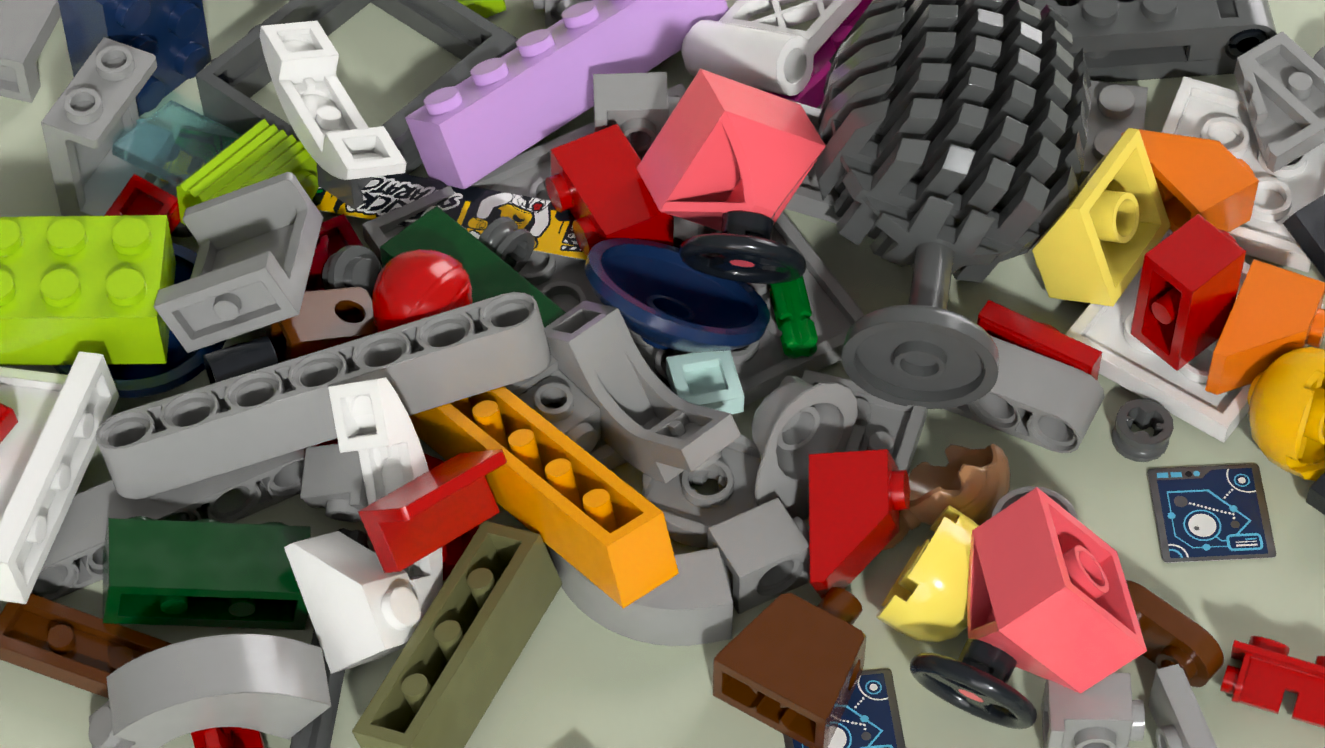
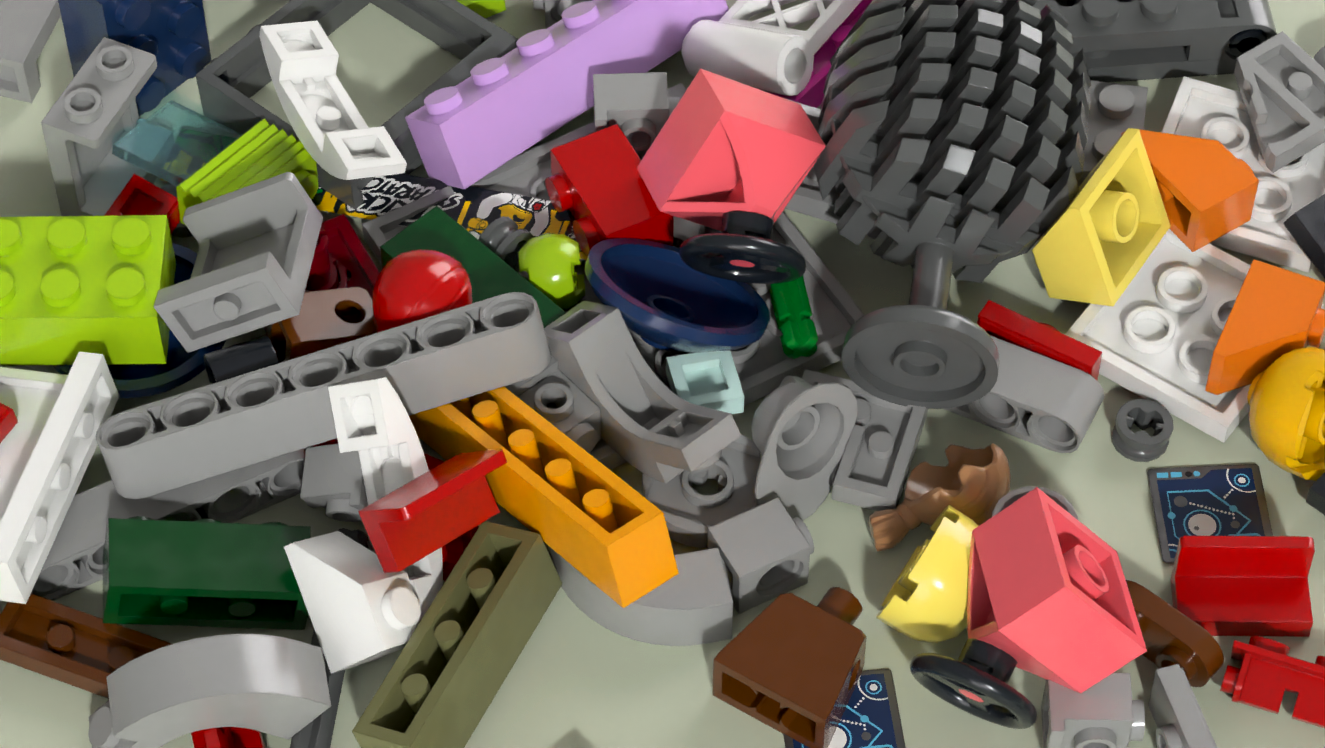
(351, 268): dark grey plate -> none
(551, 268): none -> lime piece
(852, 512): red slope -> none
(1187, 291): red brick -> none
(1245, 584): none -> red panel

